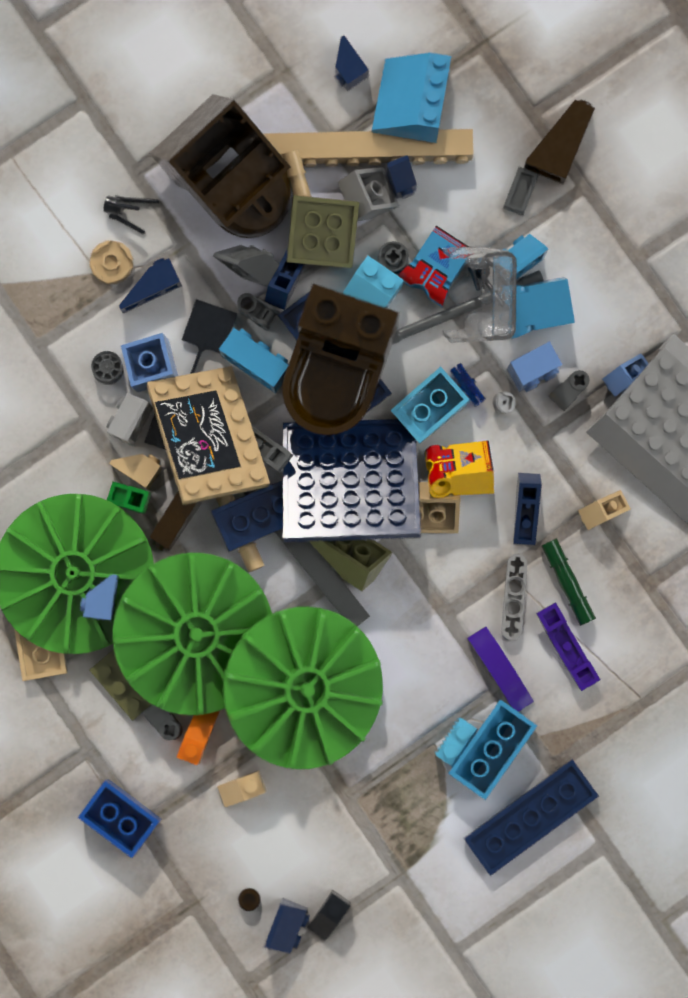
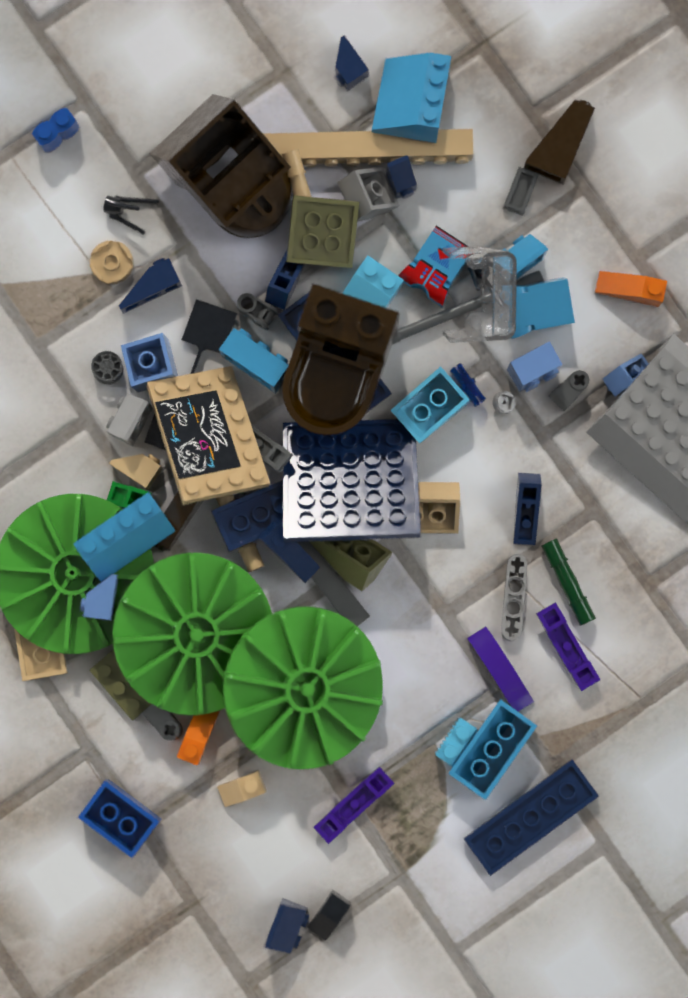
(52, 132): none -> blue brick
(124, 537): none -> dark azure slope
(249, 263): dark grey slope -> none
(249, 899): dark brown plate -> none
(289, 552): none -> dark blue slope
(353, 804): none -> dark purple slope
(393, 256): dark grey wheel -> none
(460, 469): yellow piece -> none
(604, 509): tan slope -> none
(632, 287): none -> orange slope

